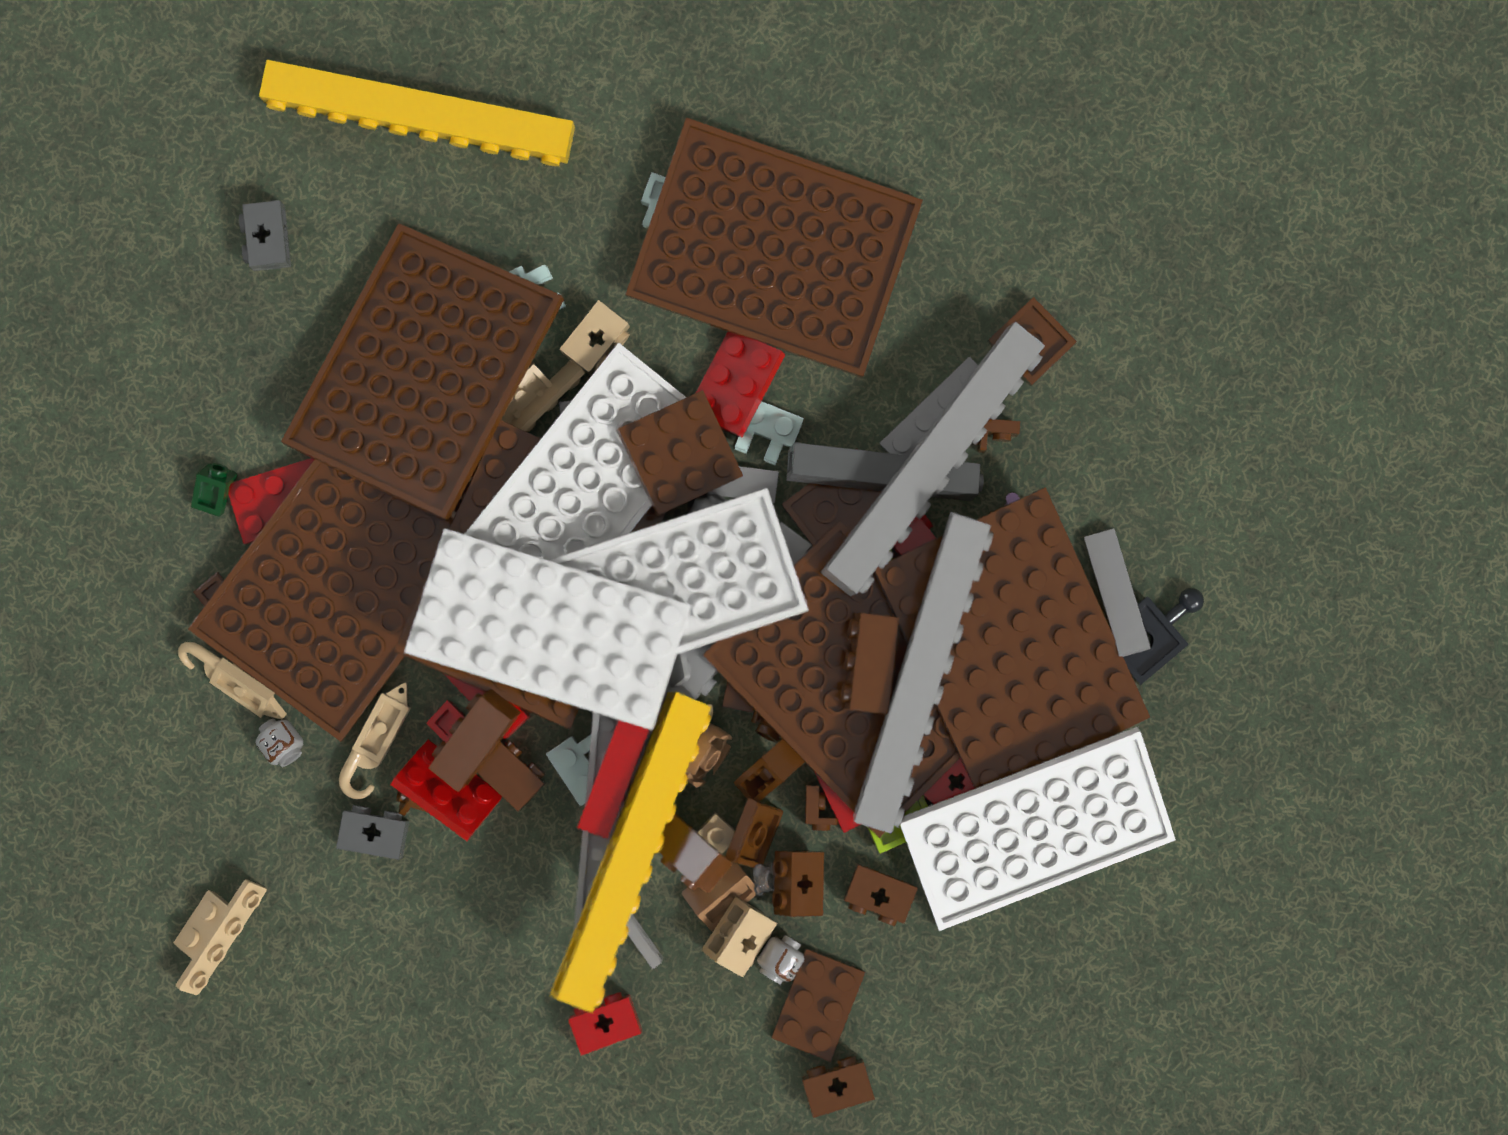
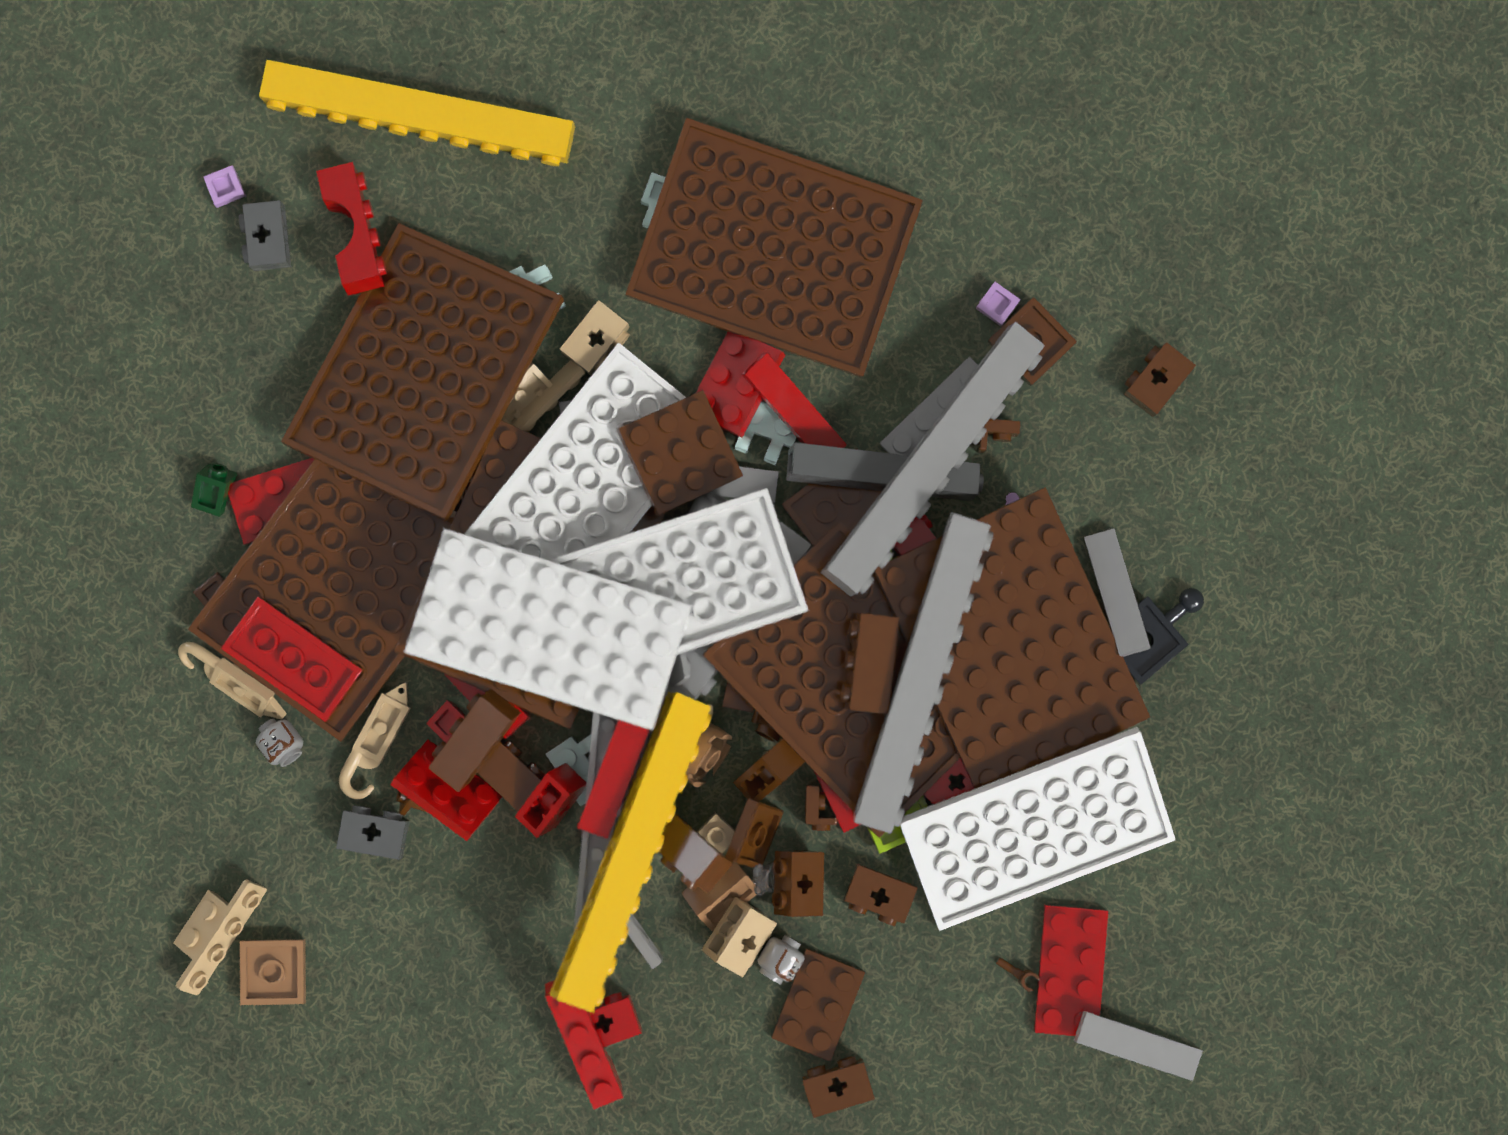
(224, 186): none -> lavender plate
(272, 972): none -> medium nougat plate
(292, 659): none -> red plate
(358, 263): none -> red arch
(551, 800): none -> red brick
(586, 1051): none -> red arch
(790, 403): none -> red tile
(997, 303): none -> lavender plate
(1018, 973): none -> reddish brown hand
(1070, 968): none -> red plate
(1138, 1045): none -> light grey tile
(1174, 368): none -> reddish brown brick

